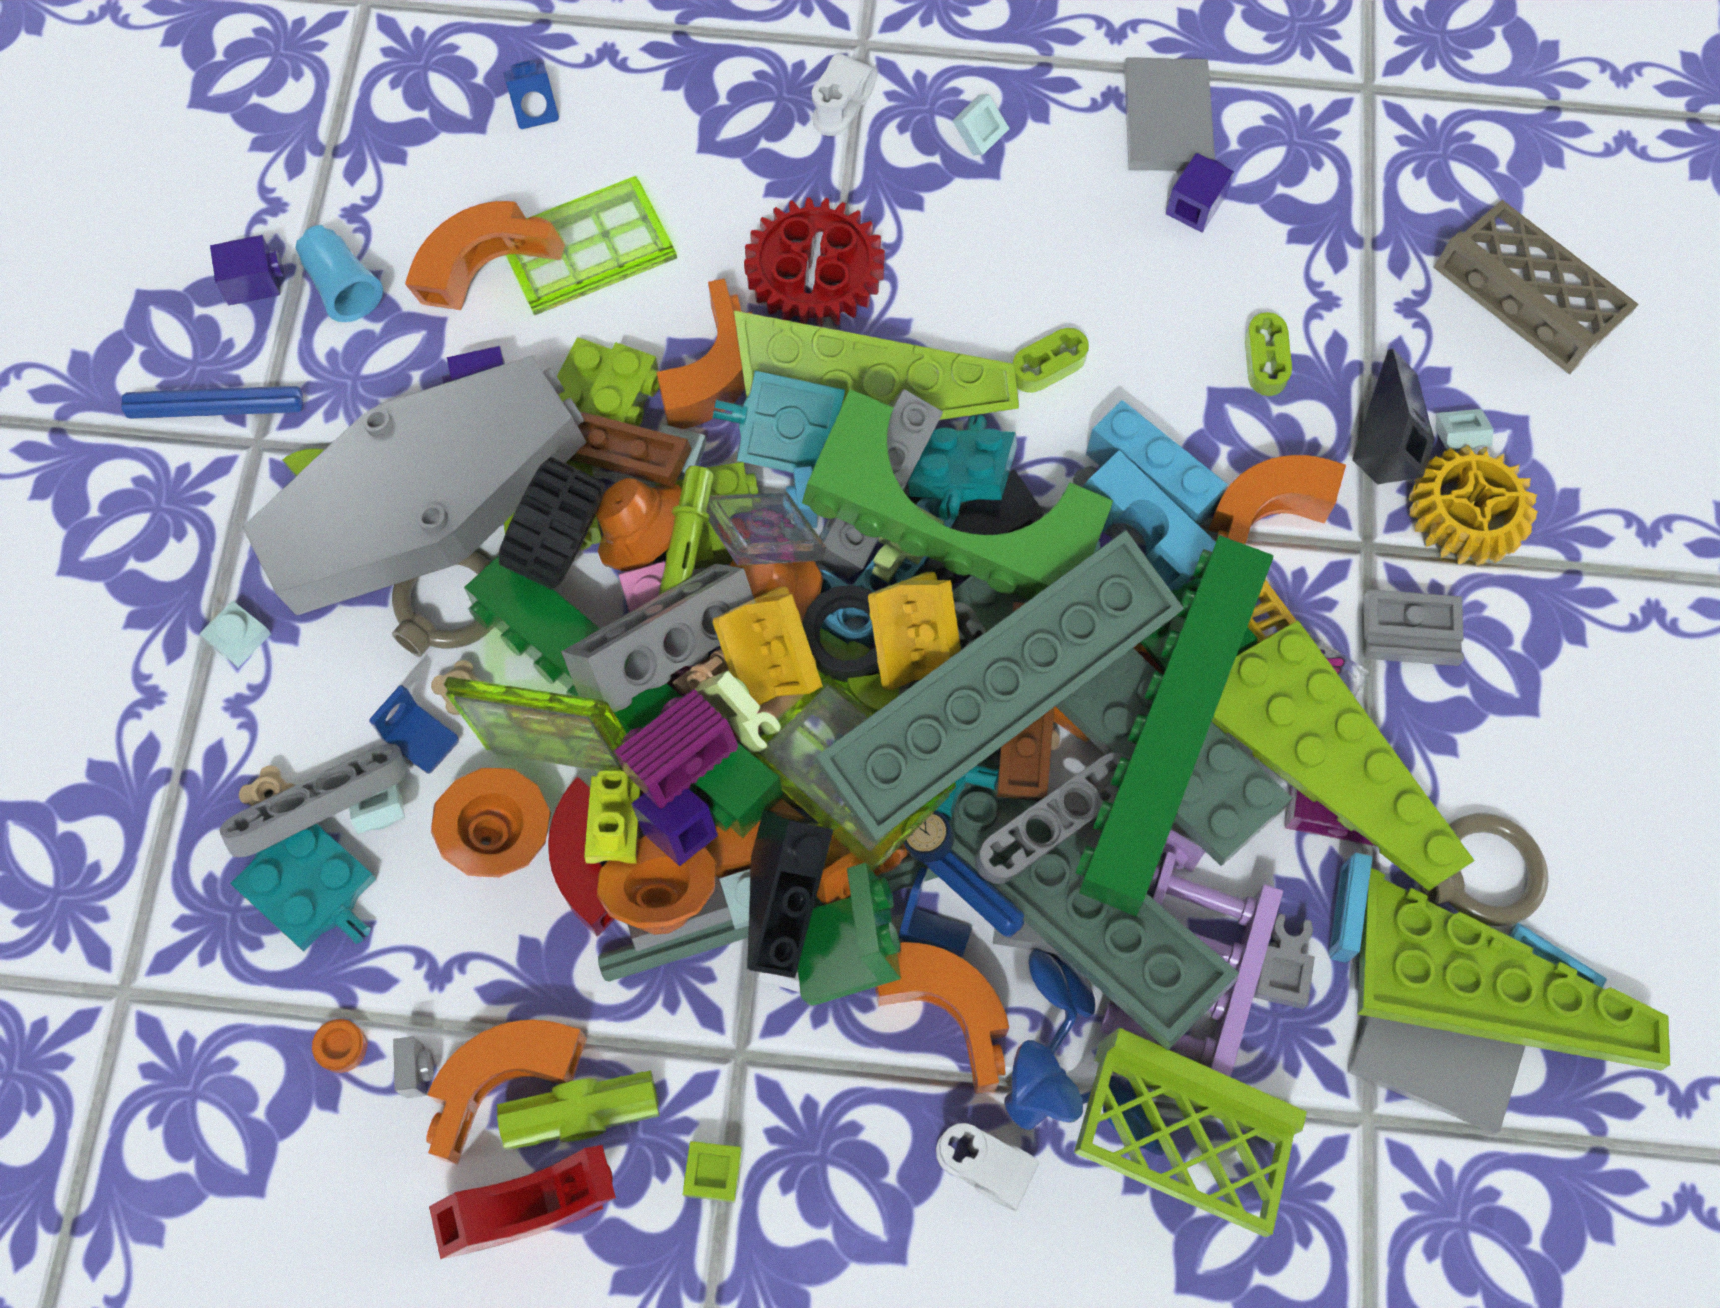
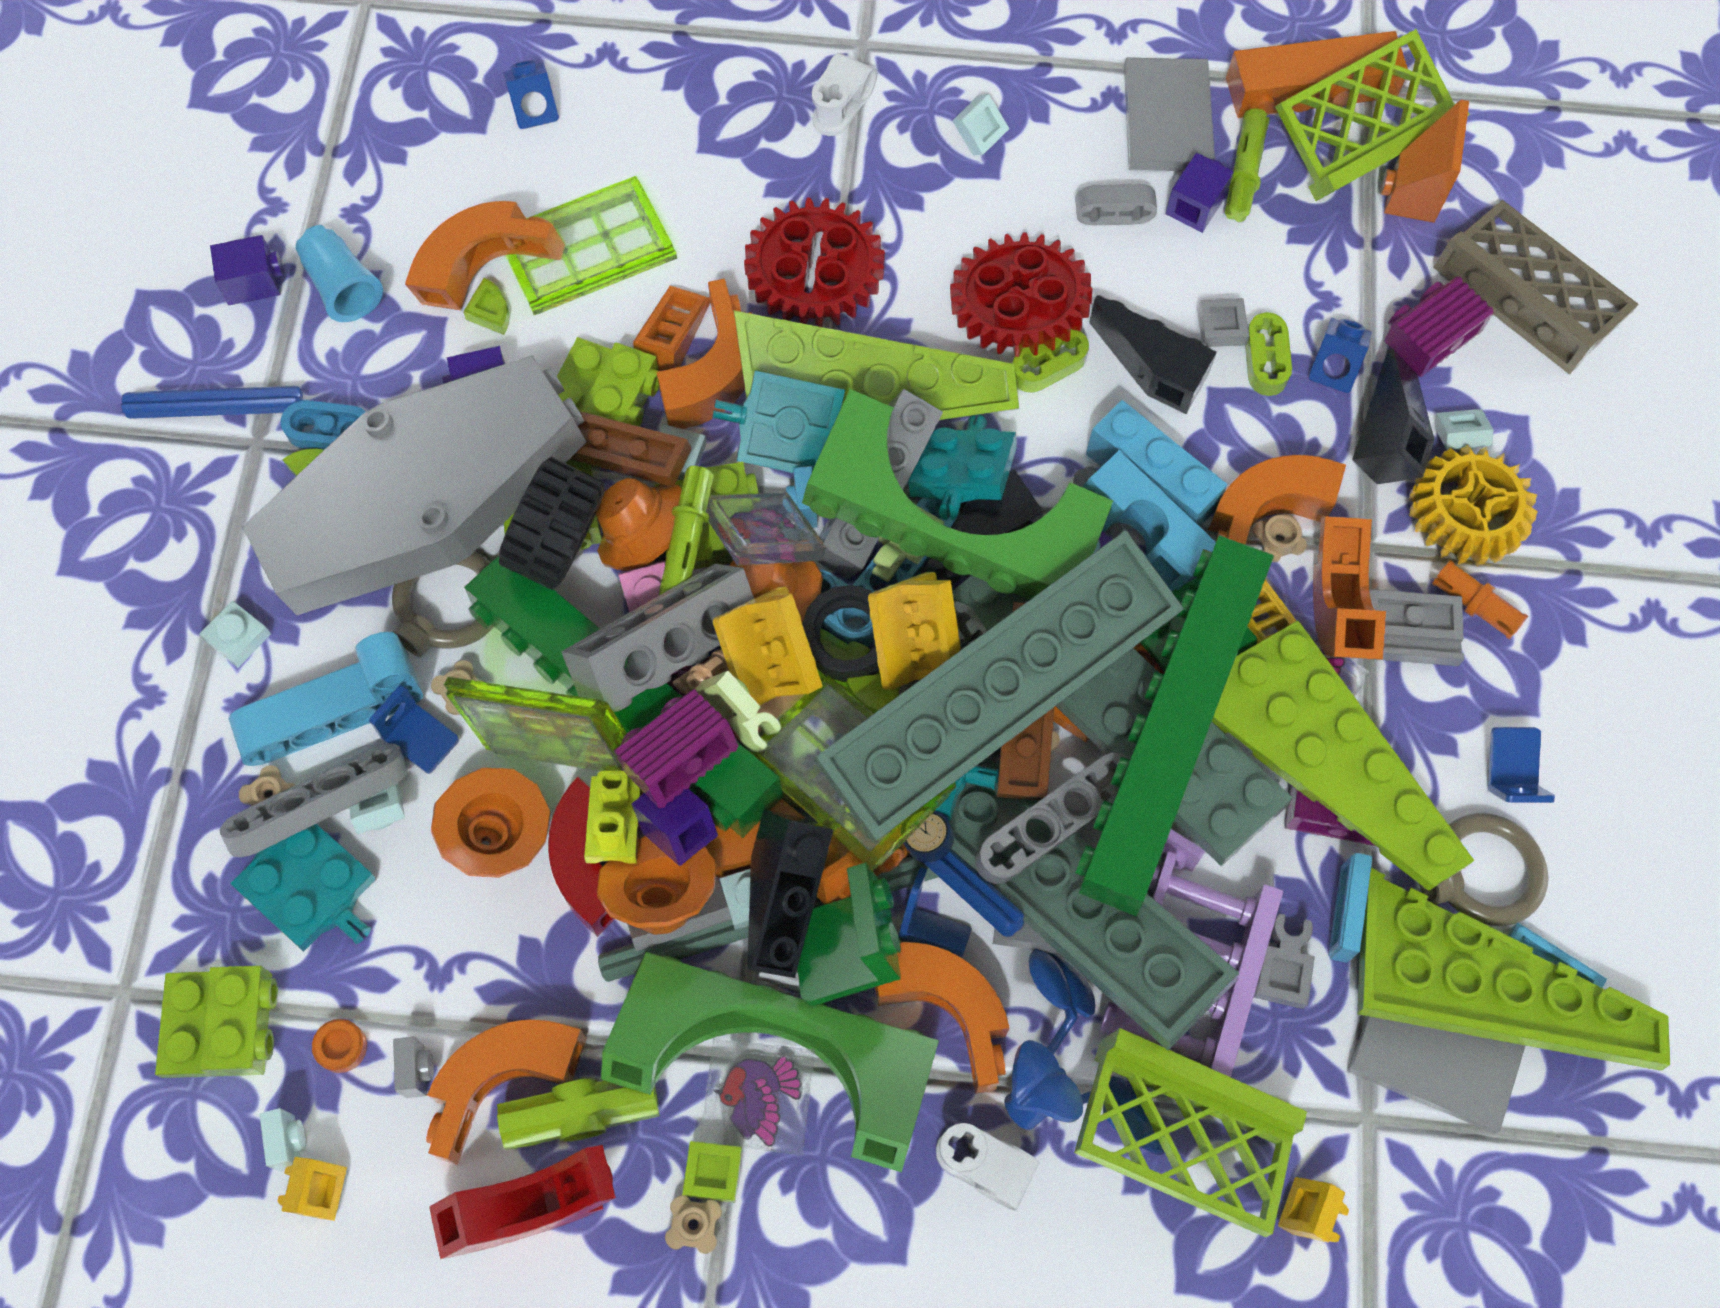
(216, 1022): none -> lime plate
(282, 1138): none -> light aqua plate
(313, 1188): none -> yellow tile
(325, 704): none -> medium azure beam
(328, 420): none -> dark azure plate
(488, 308): none -> lime tile
(672, 353): none -> orange slope
(683, 1005): none -> bright green arch
(700, 1238): none -> tan plate
(757, 1096): none -> clear tile
(1021, 294): none -> red gear
(1116, 204): none -> light grey beam
(1157, 358): none -> black slope
(1223, 322): none -> light grey plate
(1247, 164): none -> lime axle
(1275, 73): none -> orange brick
(1281, 525): none -> tan plate
(1313, 1210): none -> yellow tile
(1341, 594): none -> orange arch
(1342, 338): none -> blue bracket
(1376, 150): none -> lime fence
(1427, 168): none -> orange slope
(1438, 325): none -> magenta brick
(1480, 600): none -> orange pin
(1516, 765): none -> blue bracket

